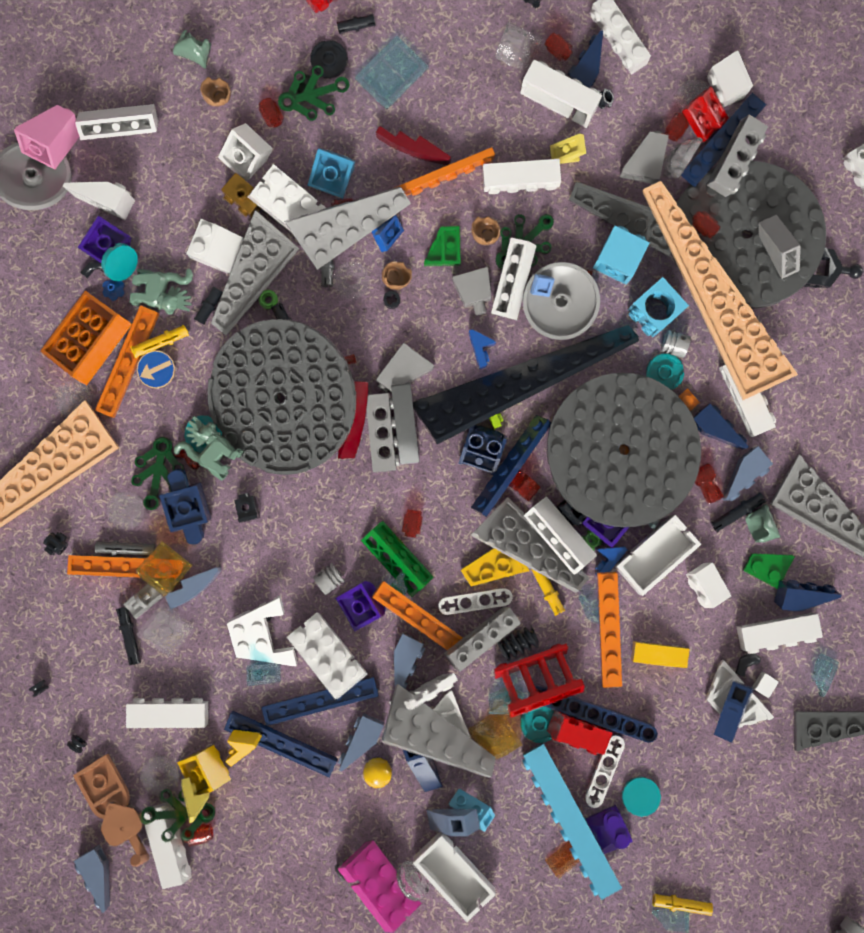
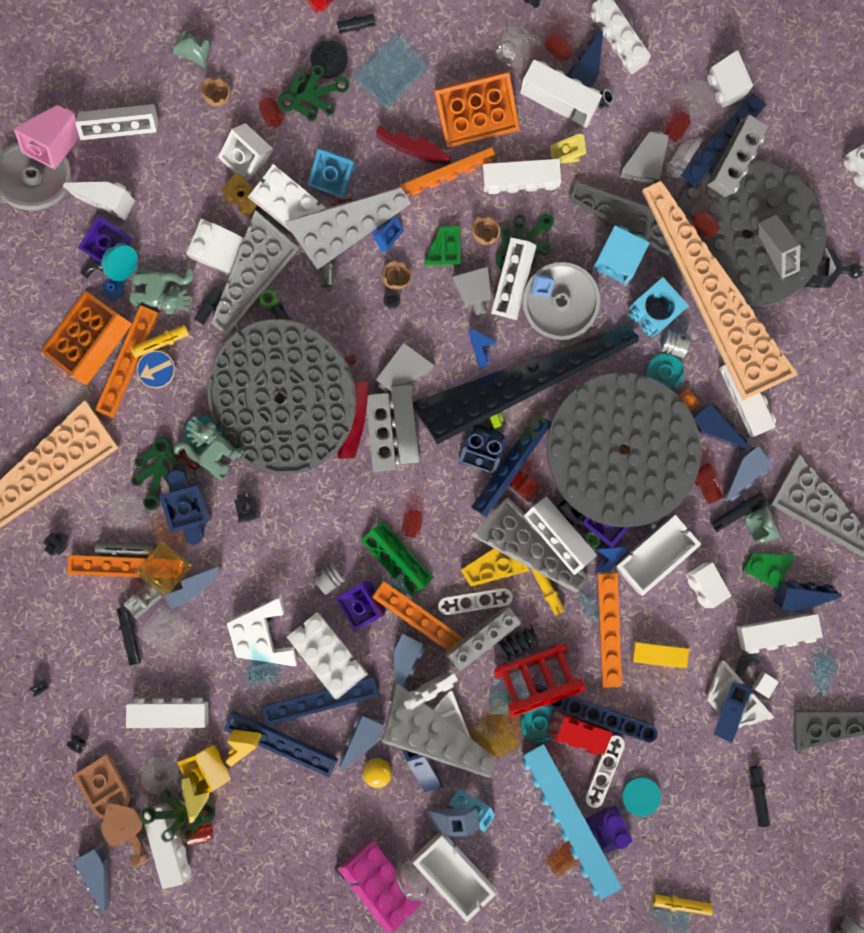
(476, 108): none -> orange slope
(705, 114): red slope -> none
(758, 787): none -> black pin

